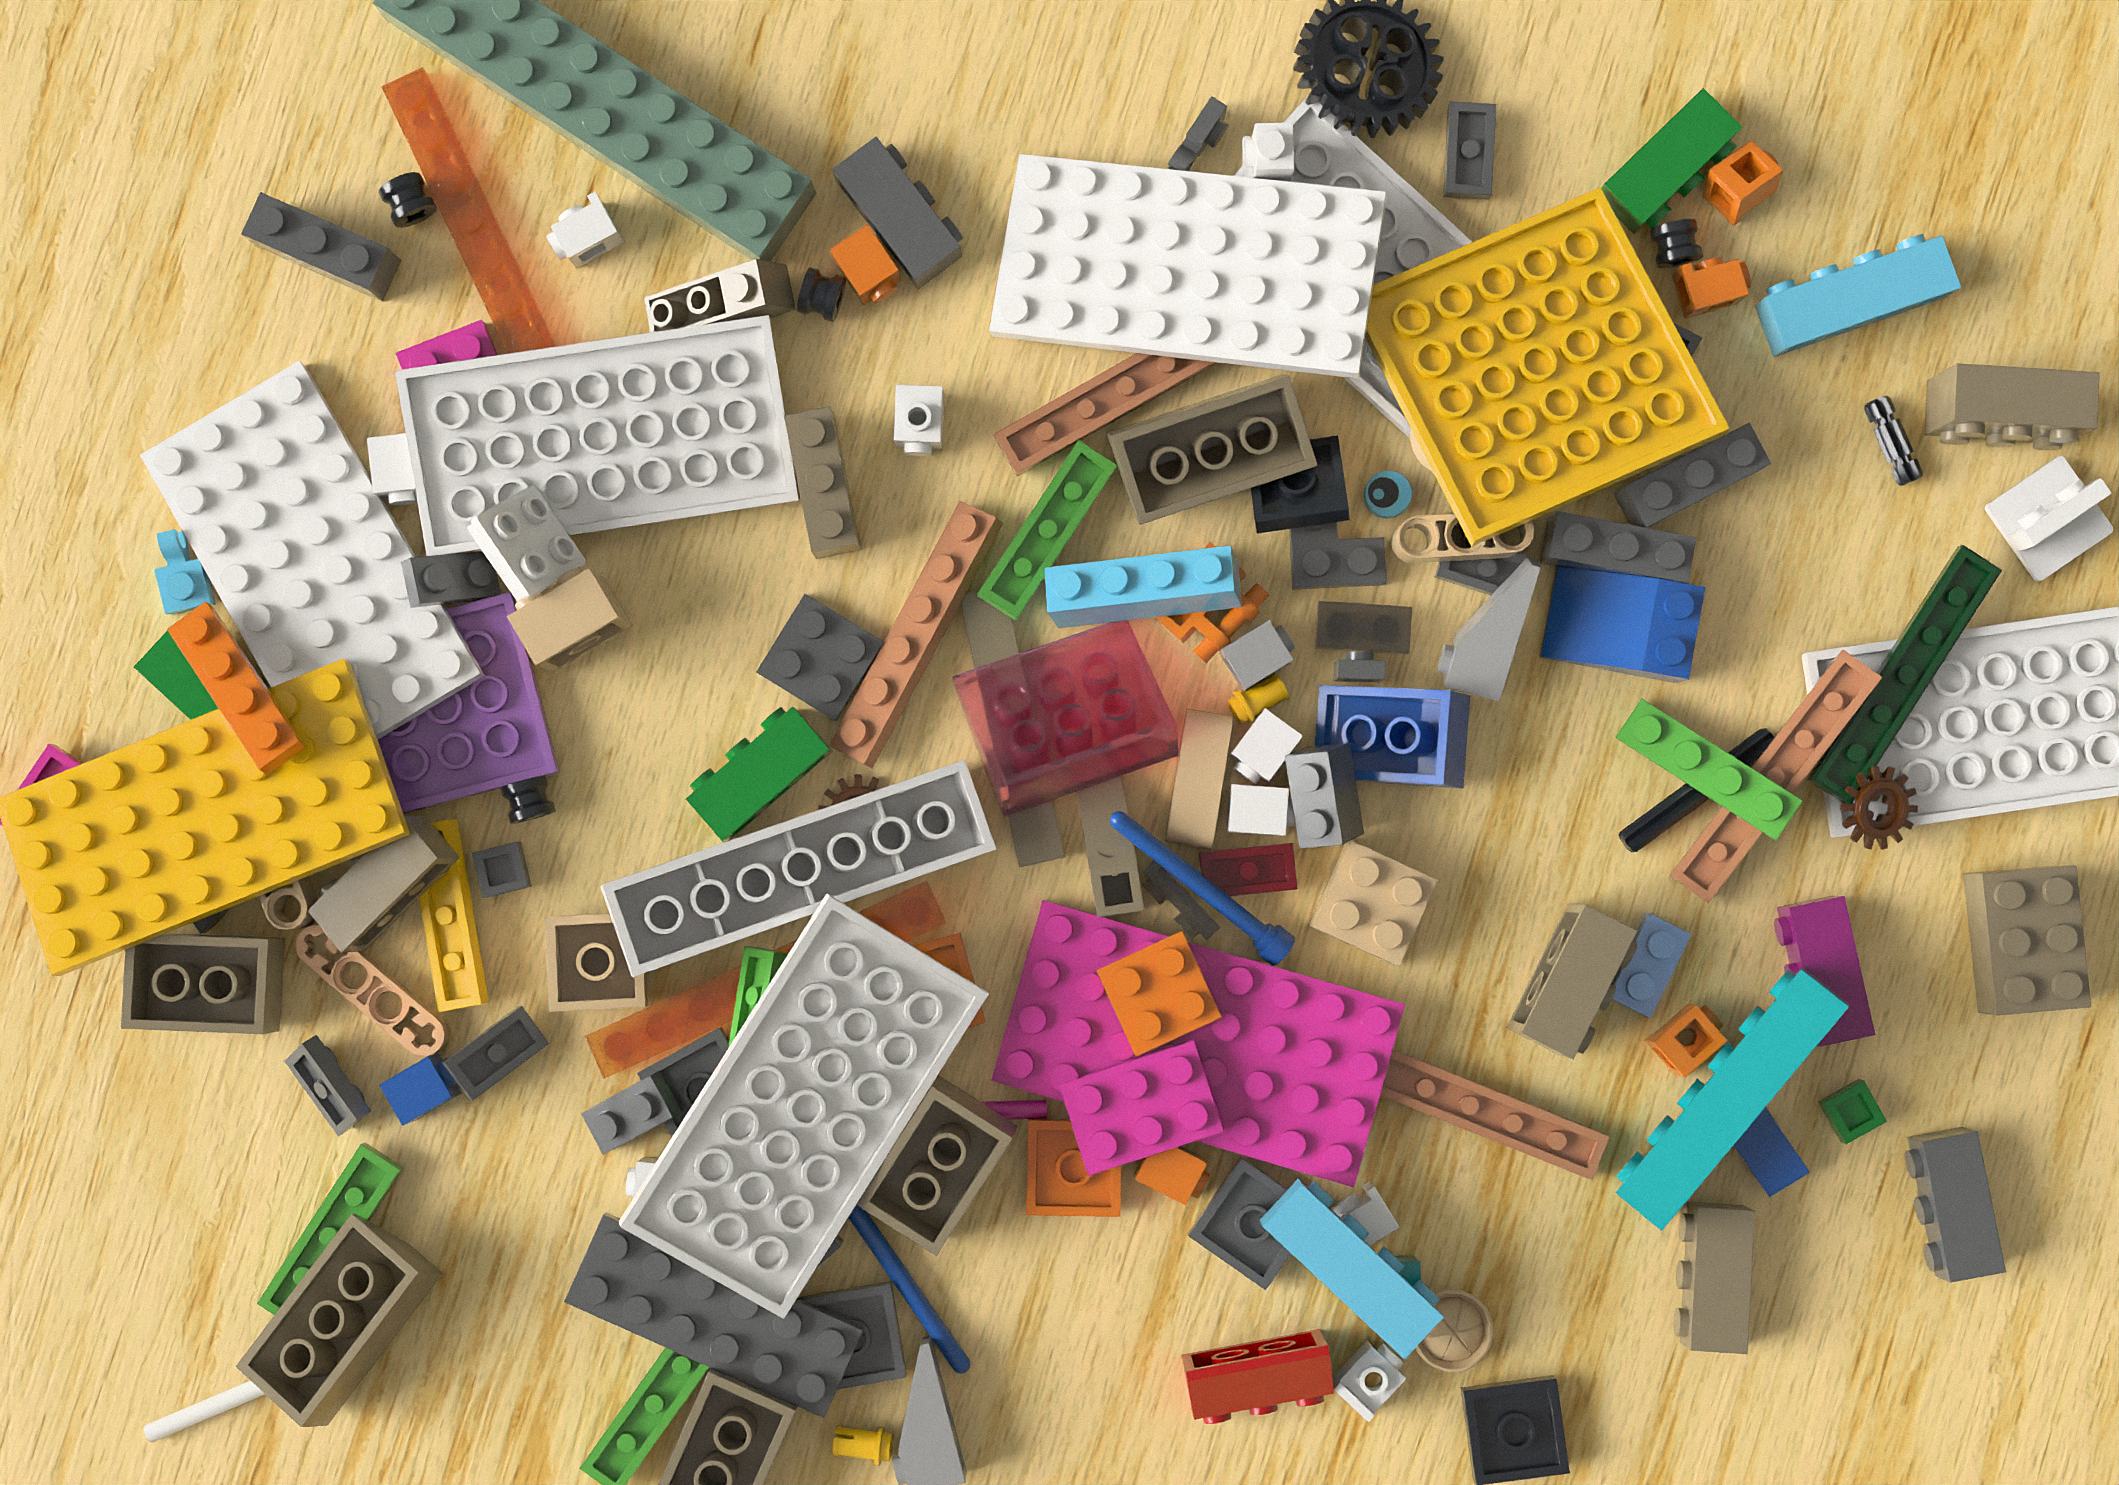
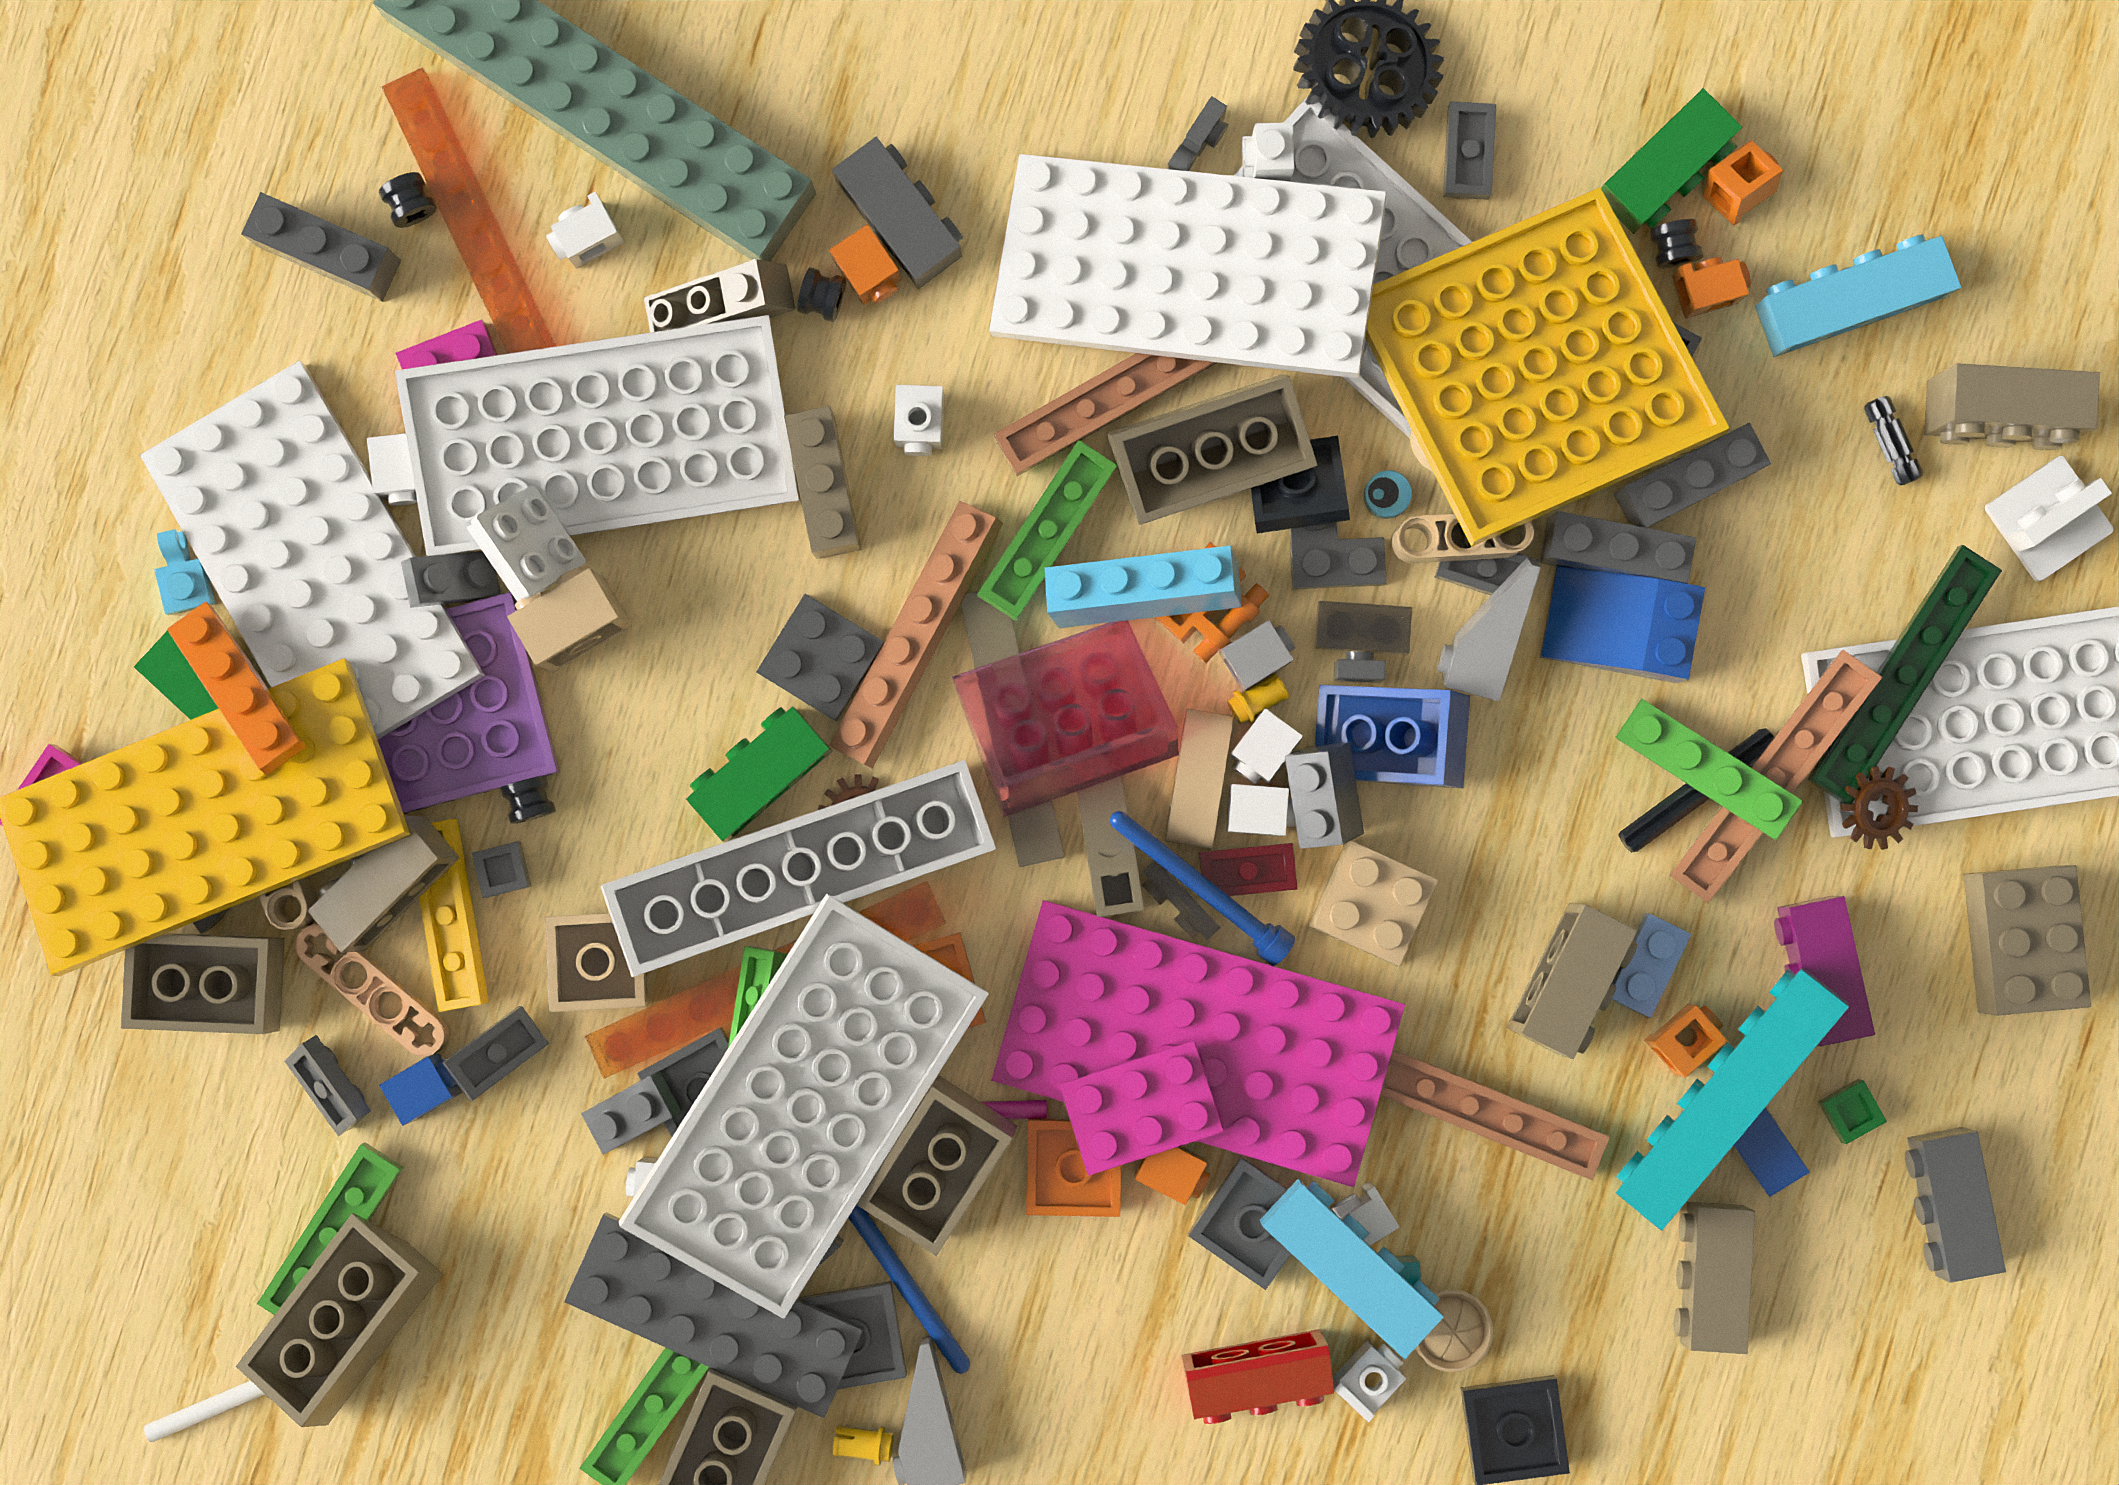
(1159, 993): orange plate -> none

